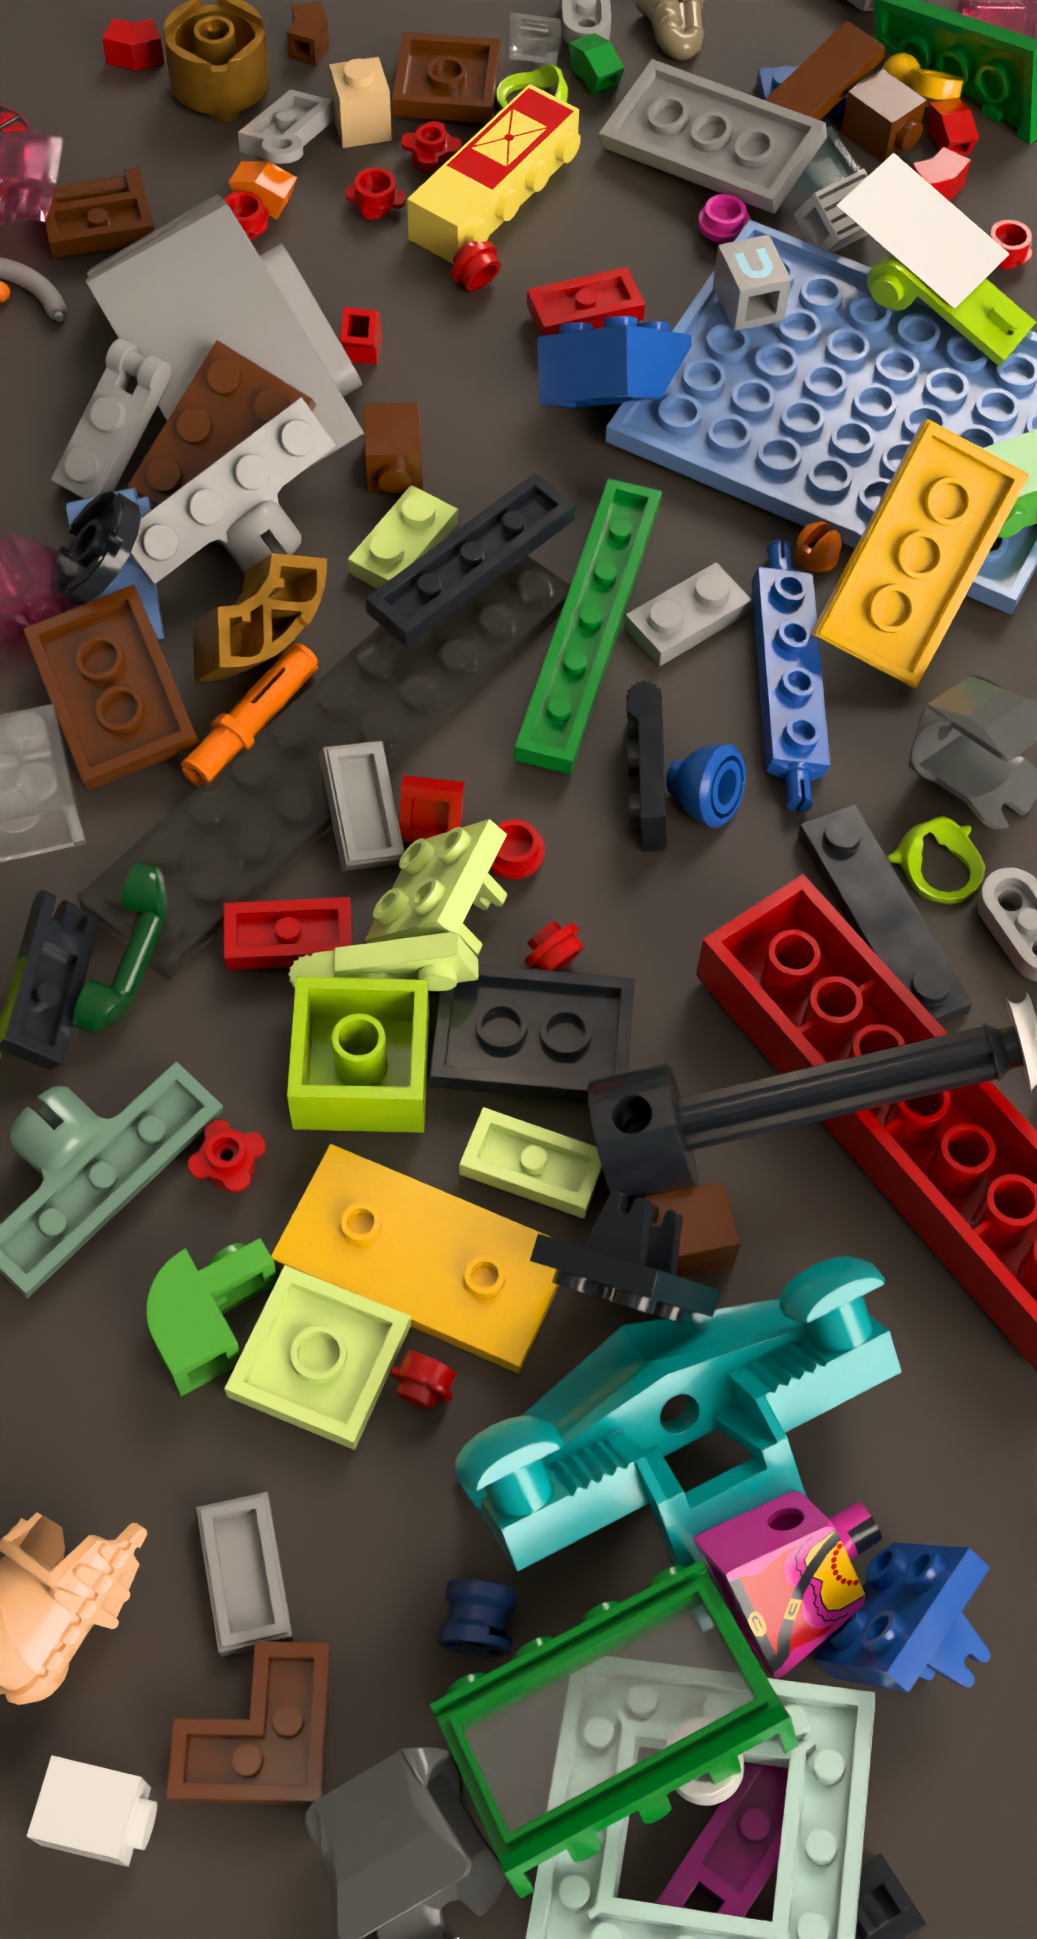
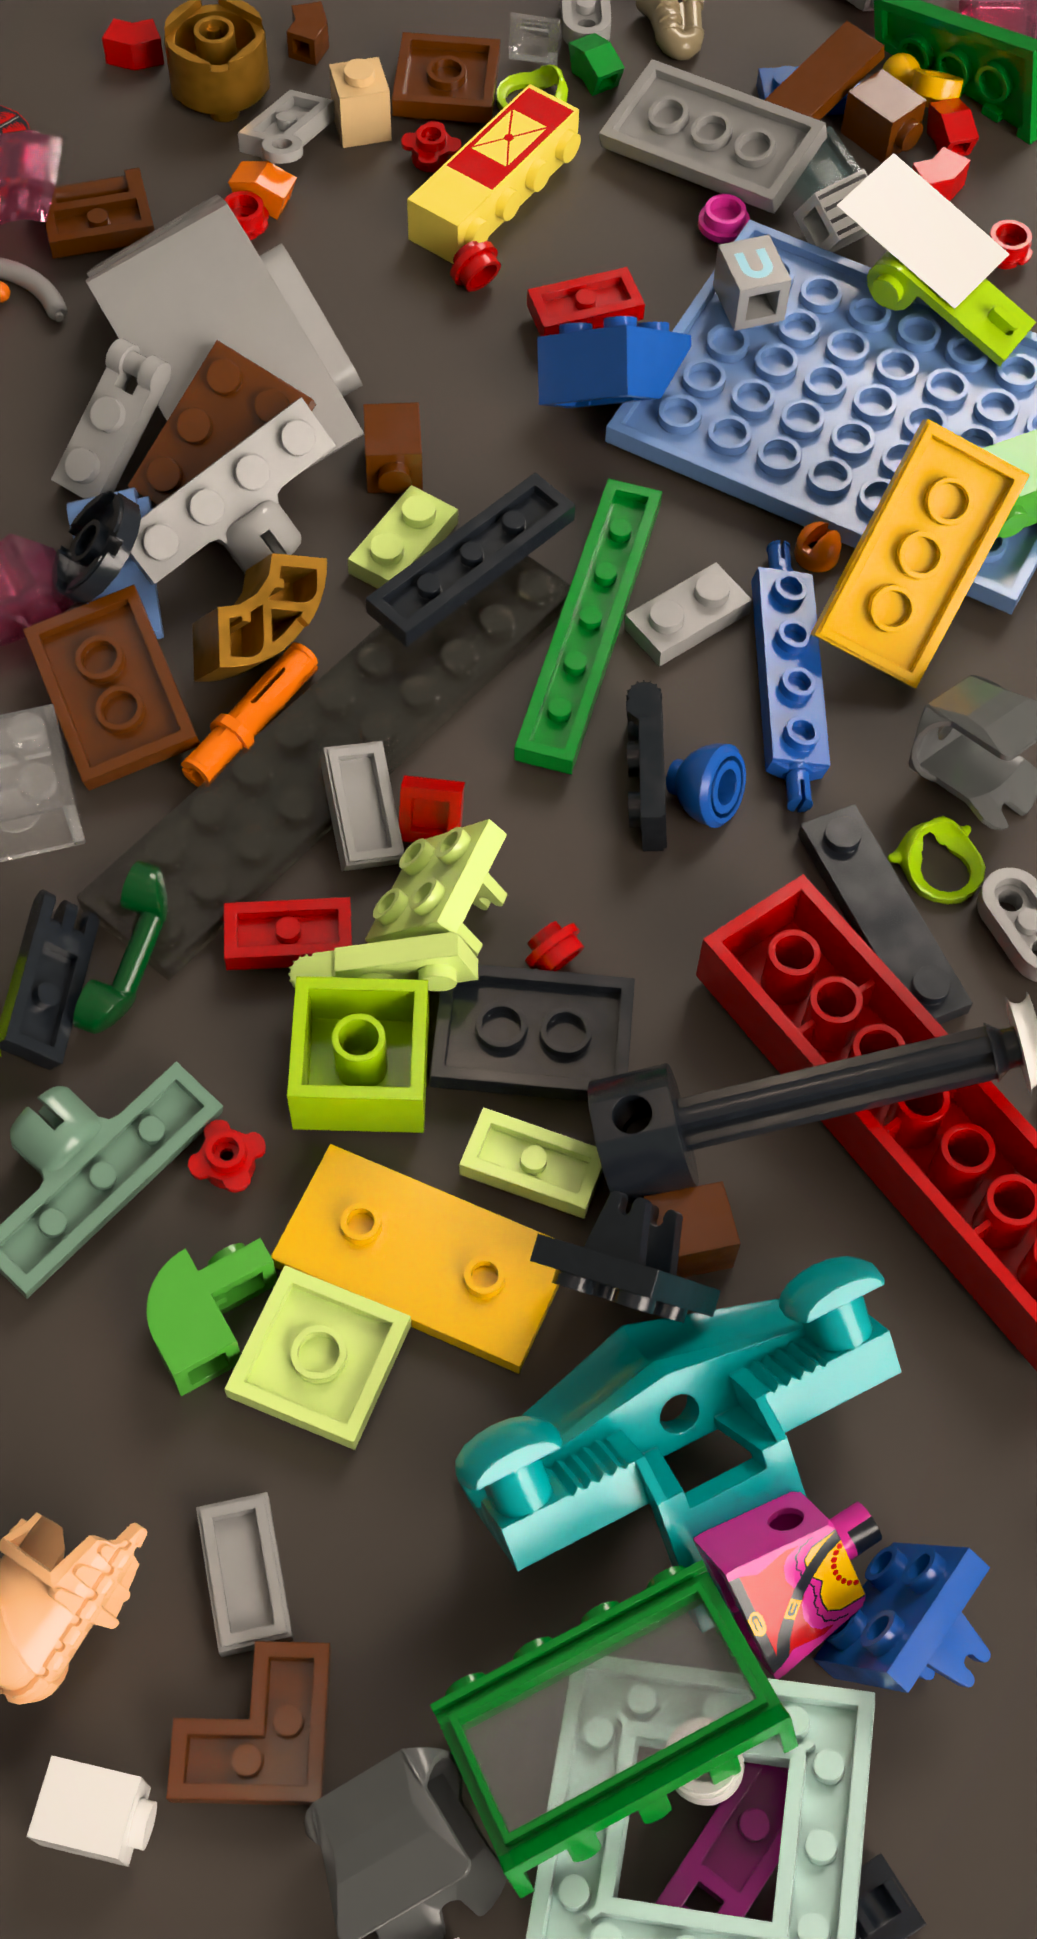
(361, 335): red piece -> none
(375, 193): red plate -> none
(423, 1380): red plate -> none
(478, 1618): dark blue wheel -> none
(520, 852): red plate -> none

